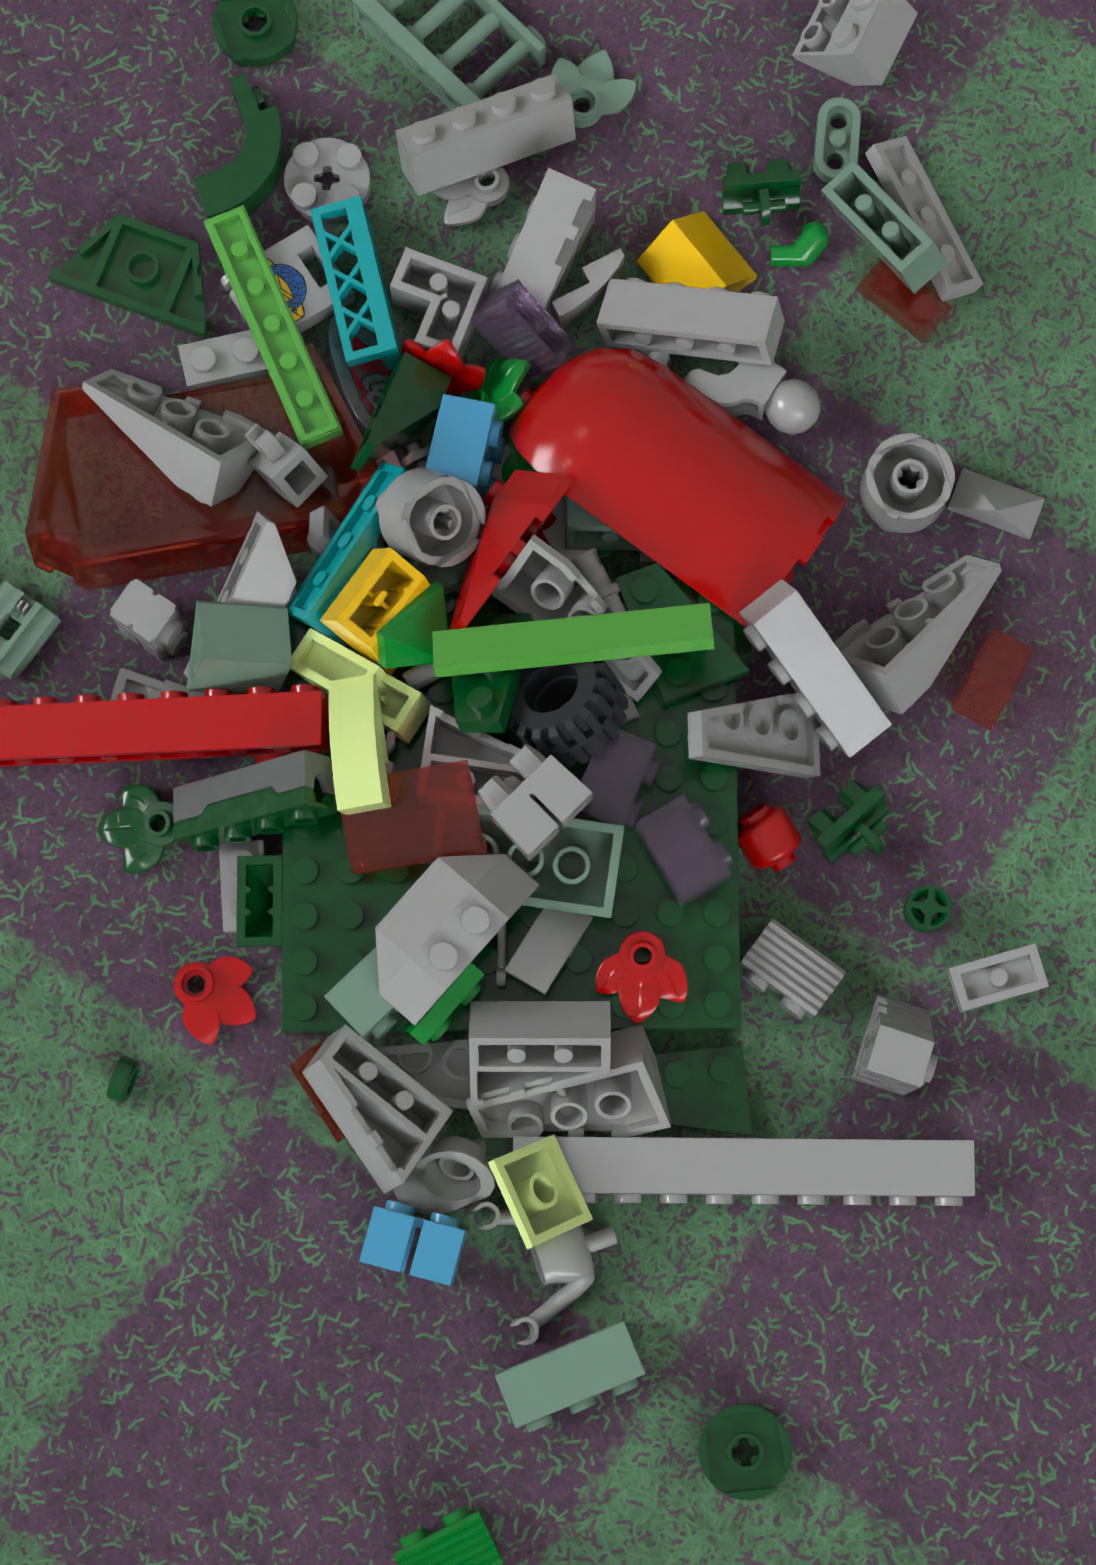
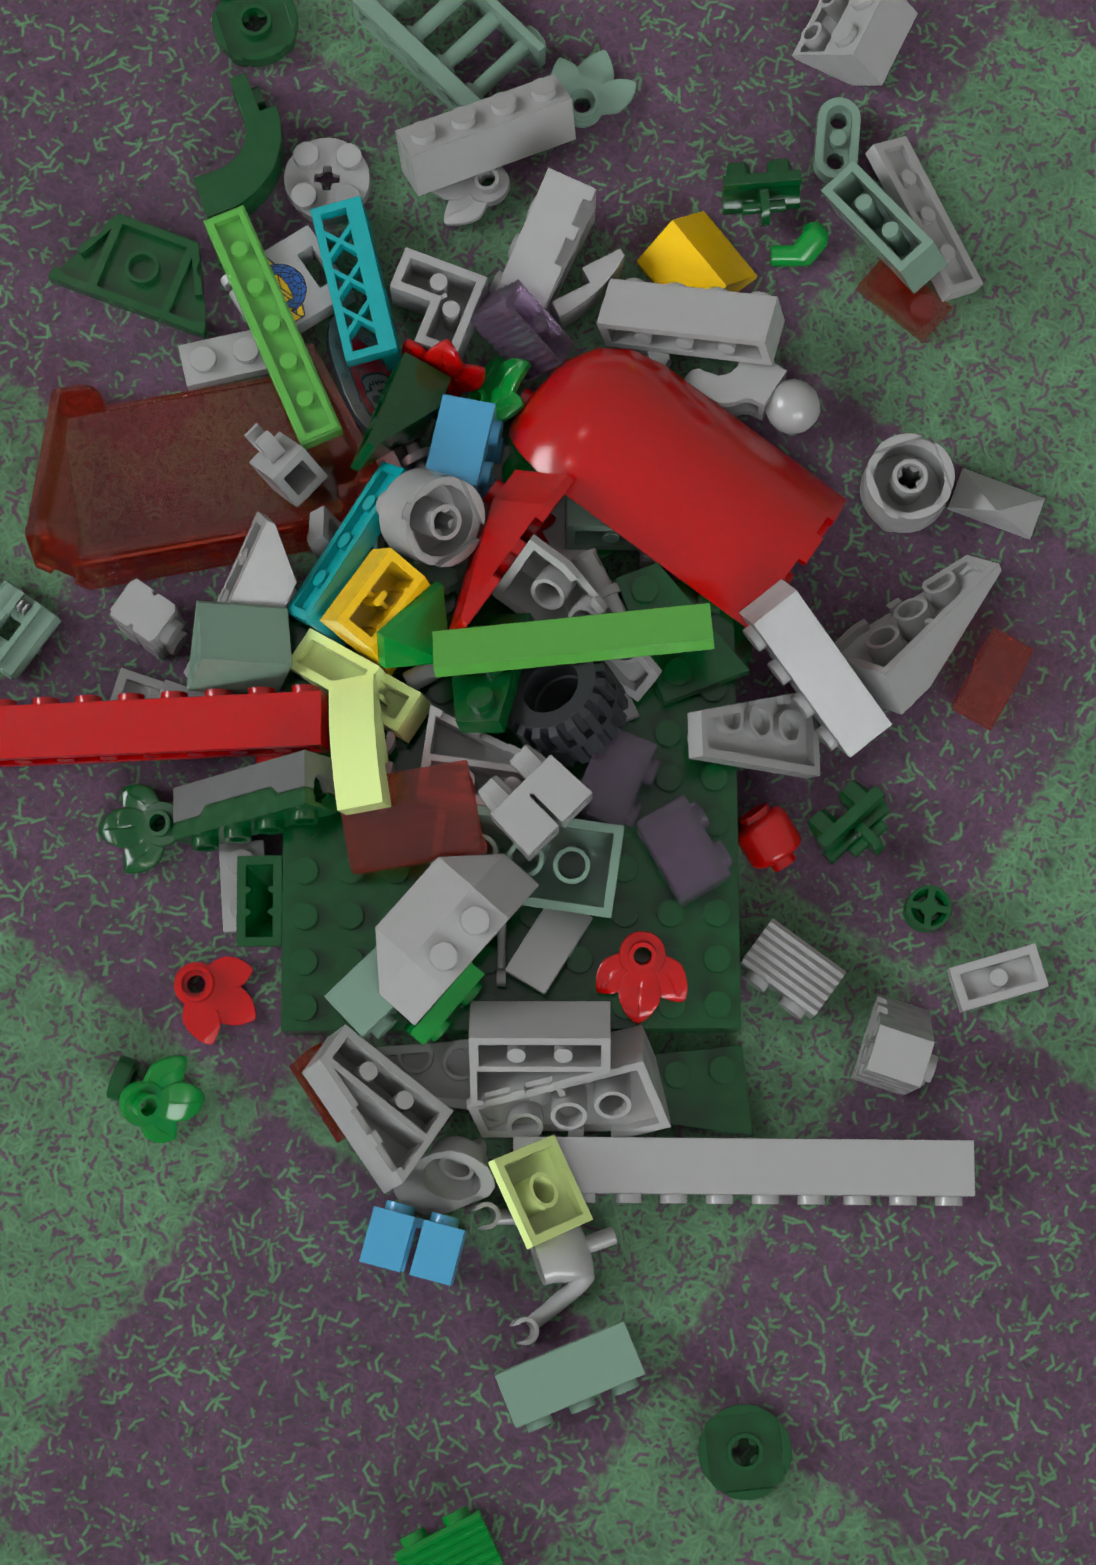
(167, 1099): none -> green plate
(188, 444): light grey wedge -> none

